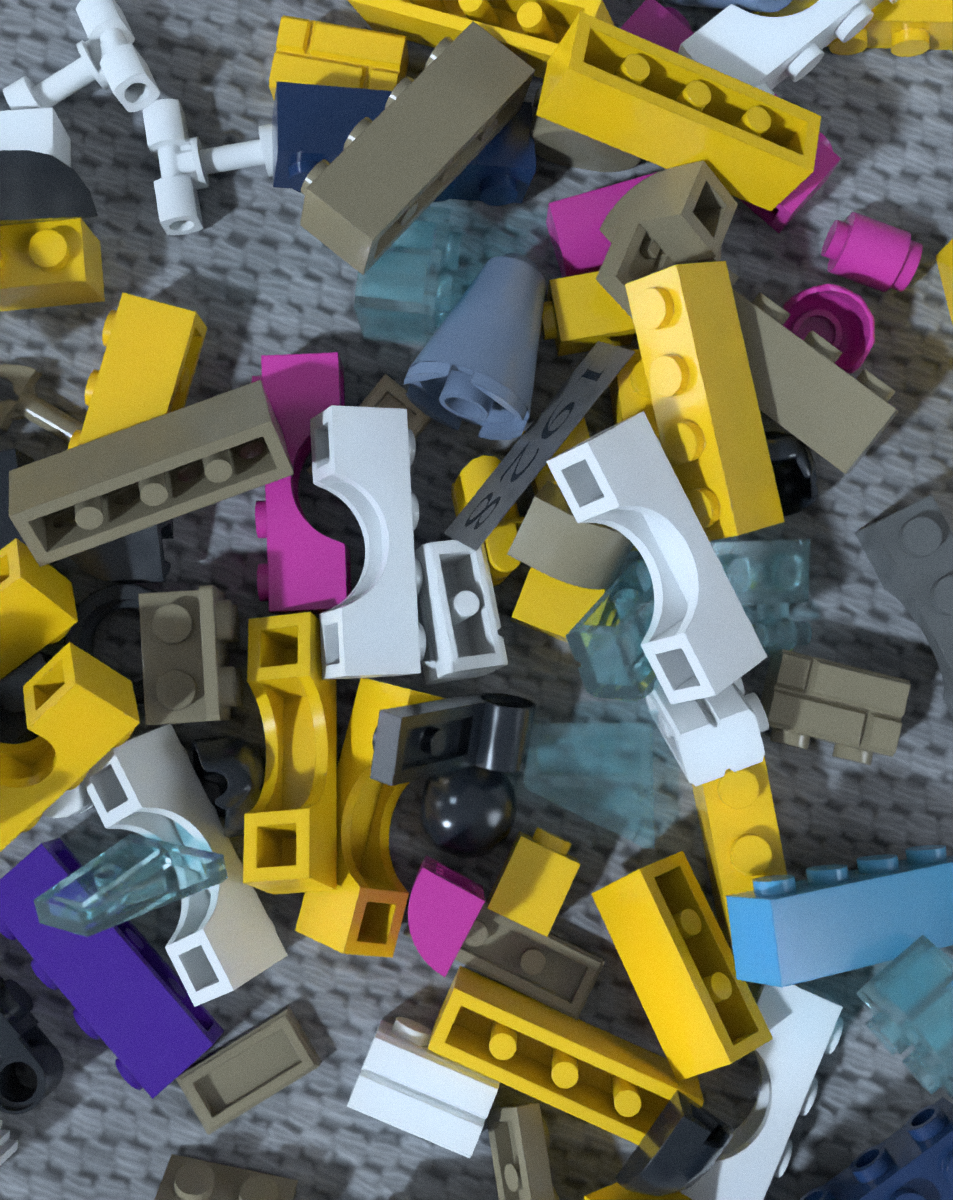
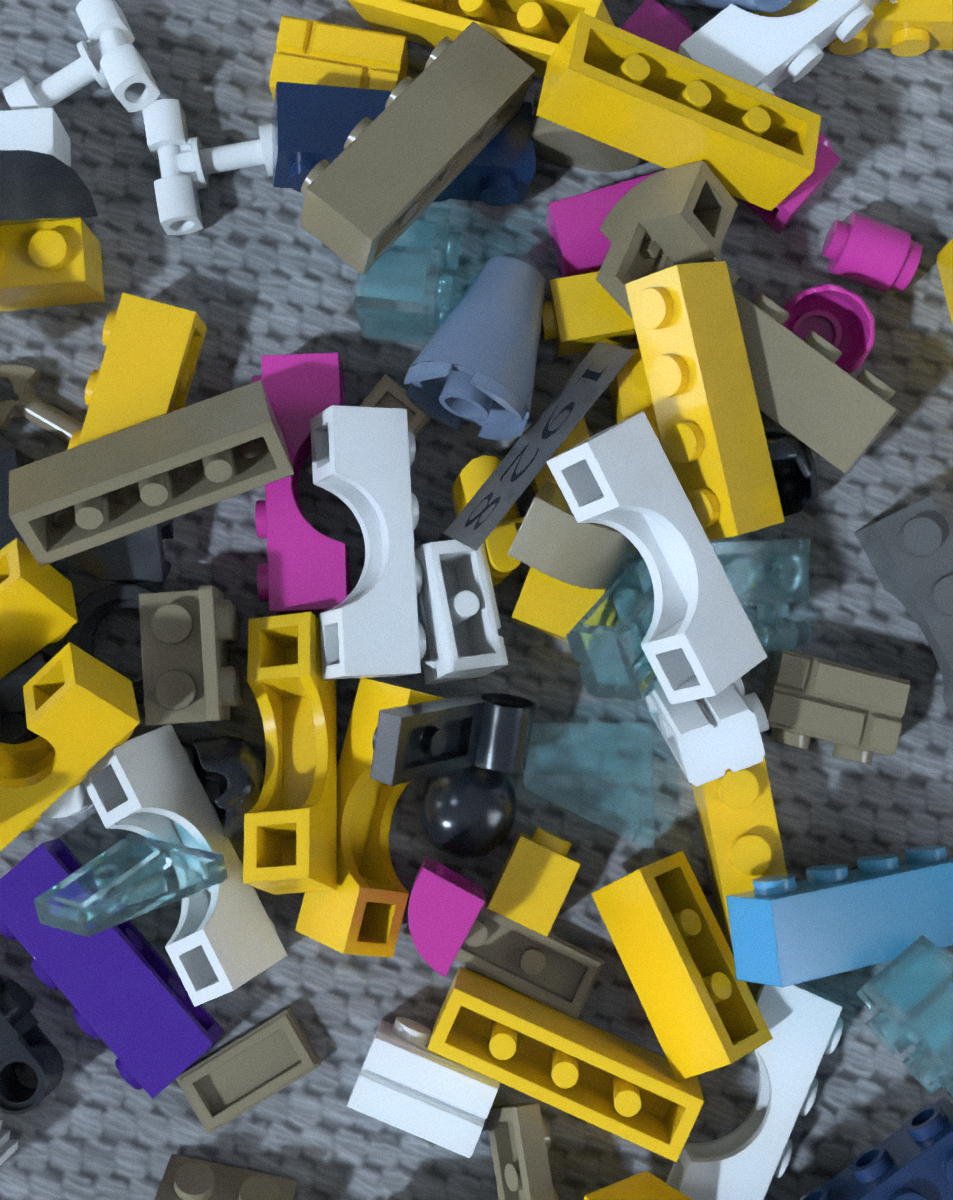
(675, 1149): black brick -> none

